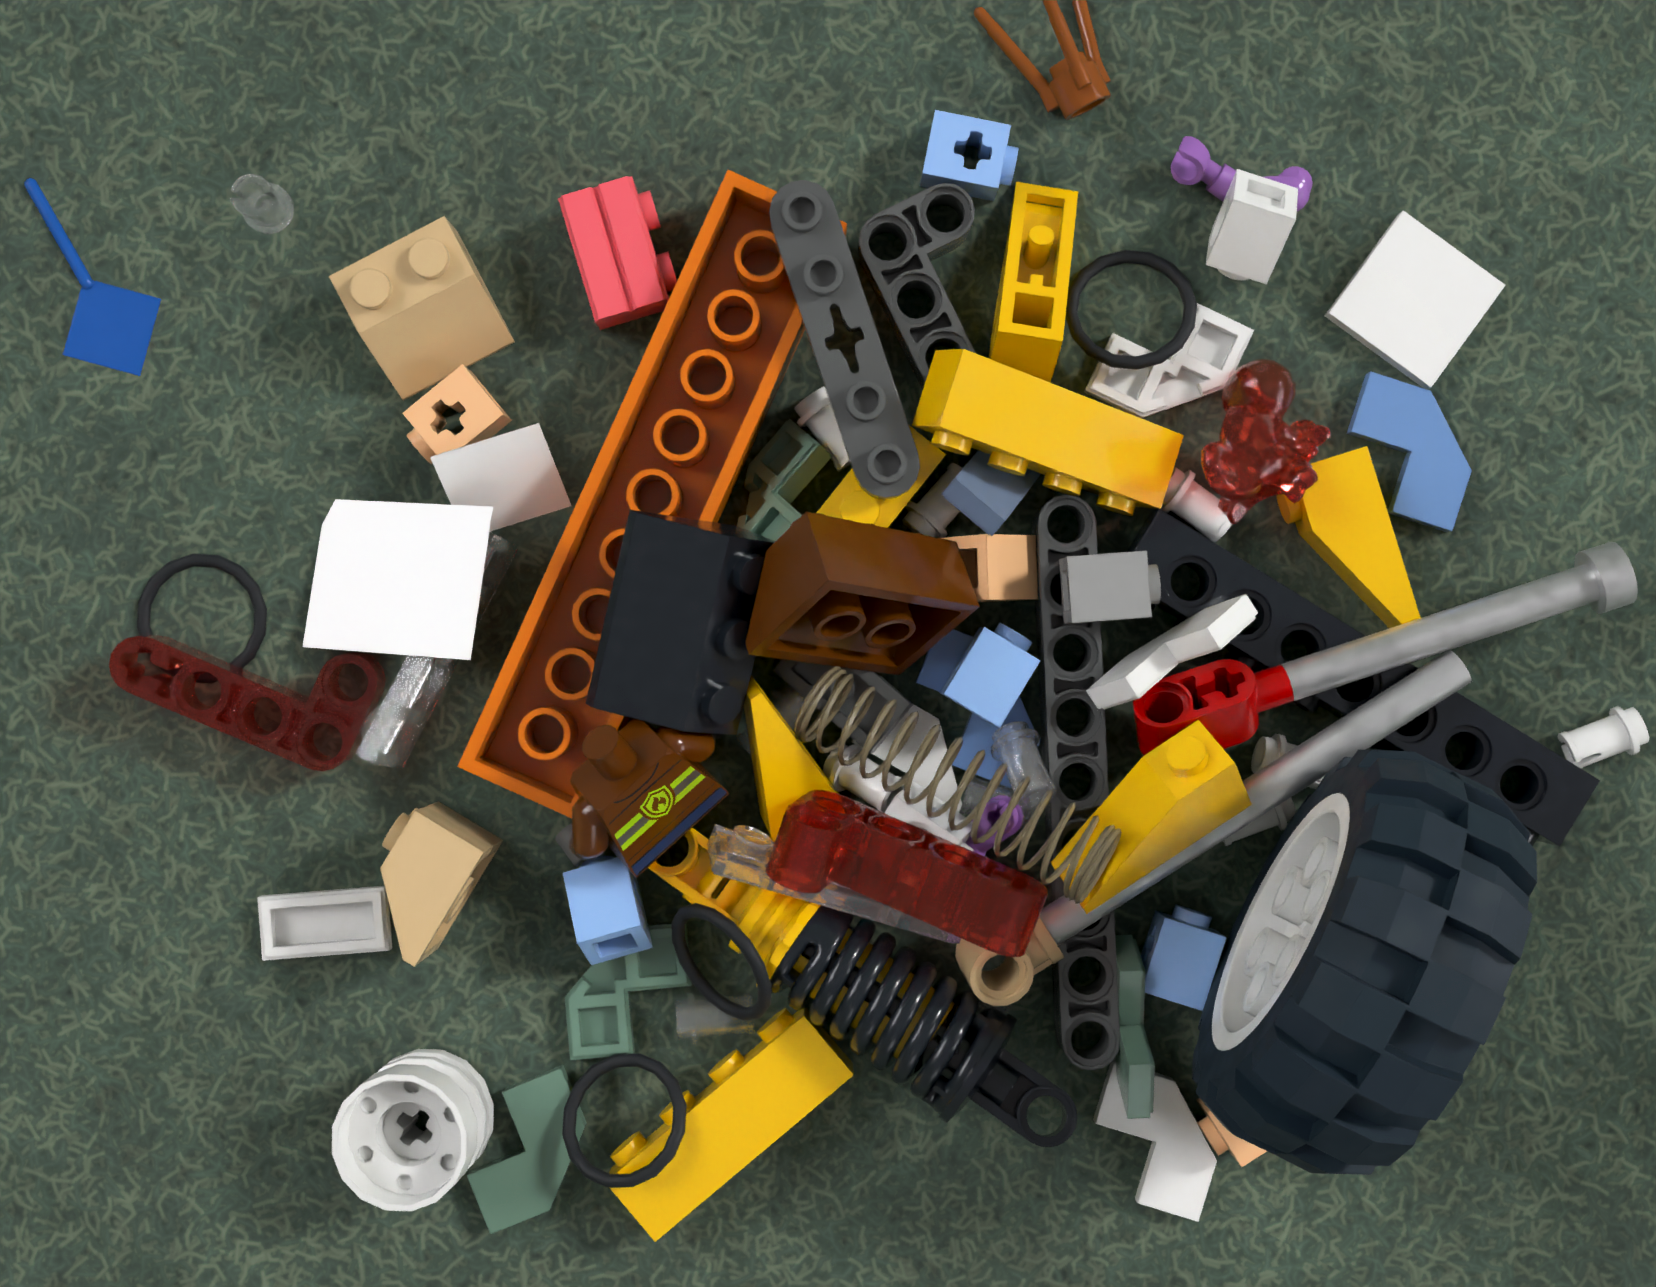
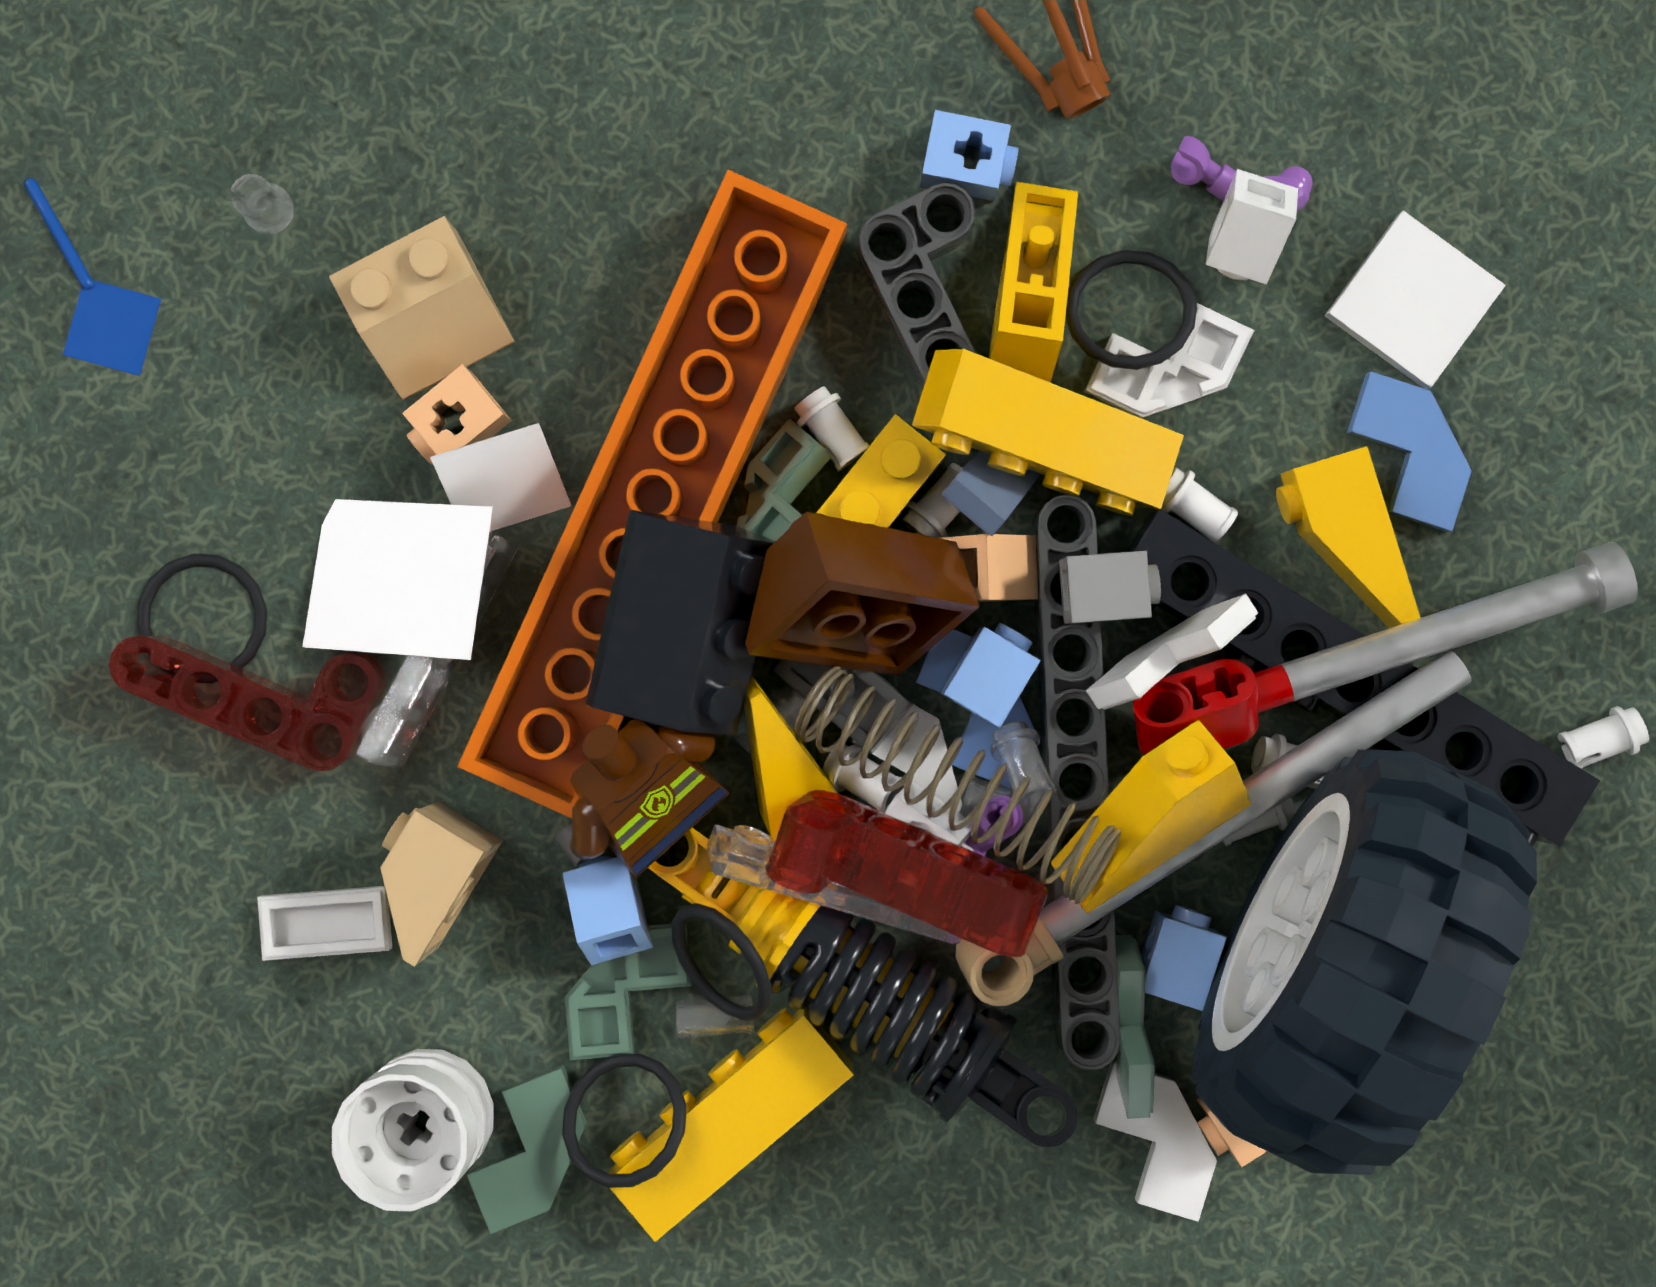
(616, 251): coral brick -> none
(823, 279): dark grey piece -> none
(1257, 448): clear red animal -> none

